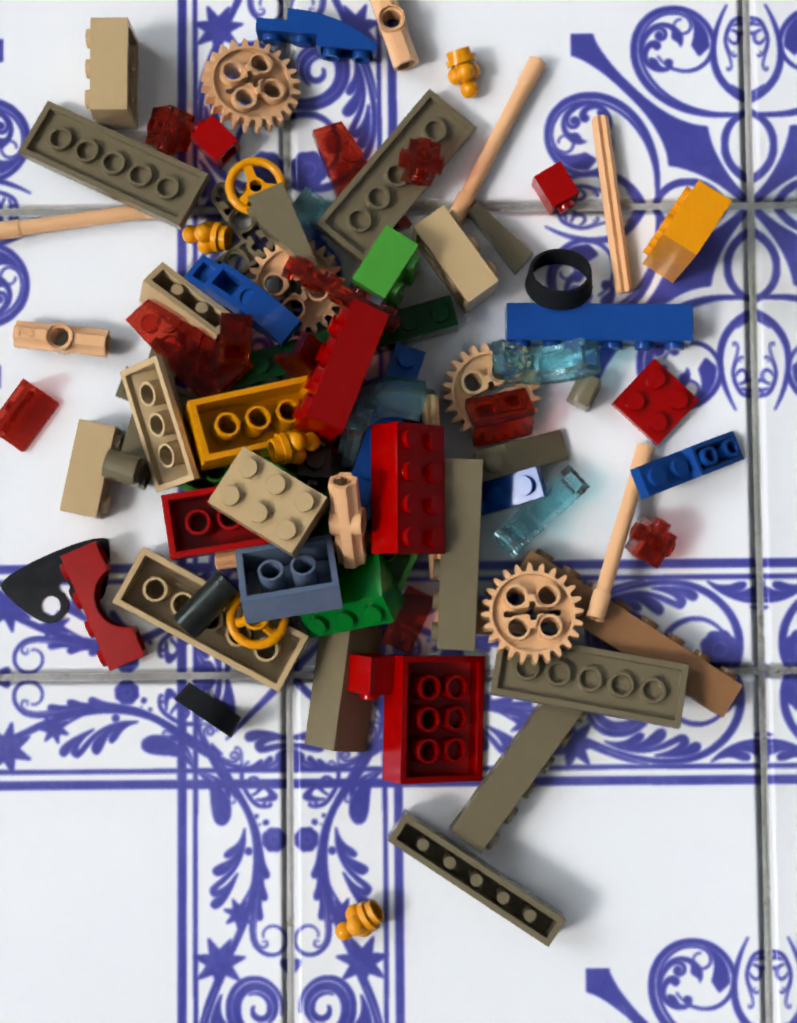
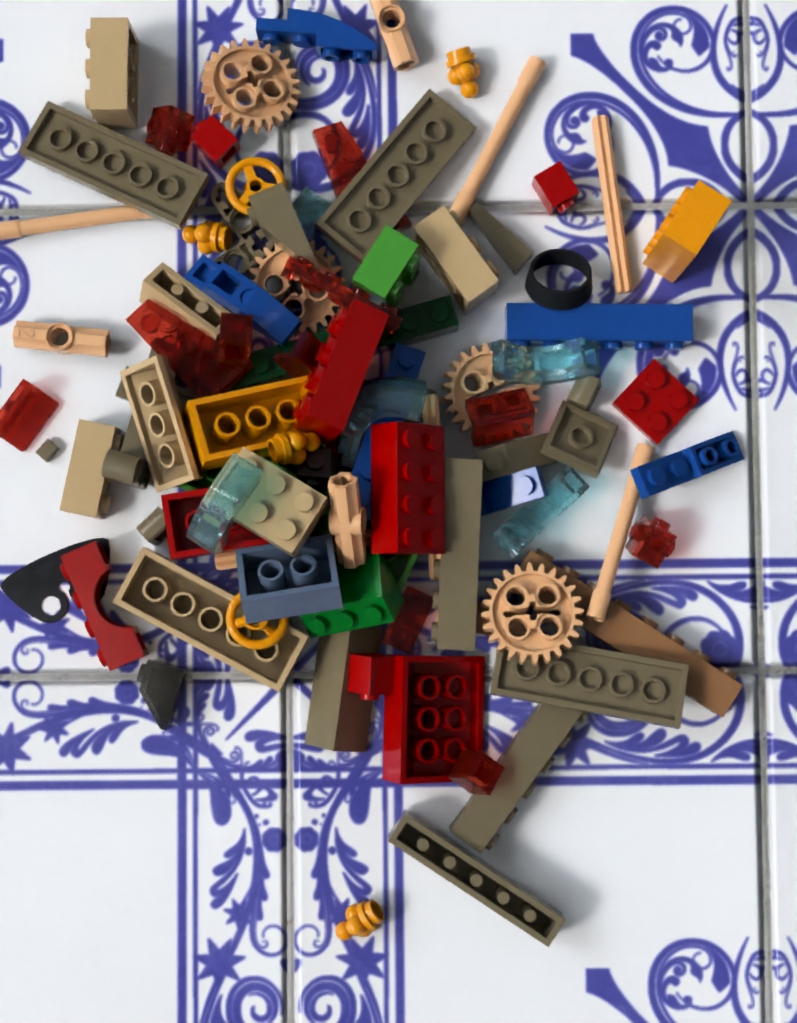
(47, 450): none -> dark tan piece
(153, 527): none -> dark tan brick
(161, 689): none -> clear smoke slope
(206, 604): pearl dark grey pin -> none
(208, 709): black tyre -> none
(223, 503): none -> clear light blue arch
(420, 162): clear red brick -> none
(476, 772): none -> clear red brick
(579, 439): none -> dark tan plate

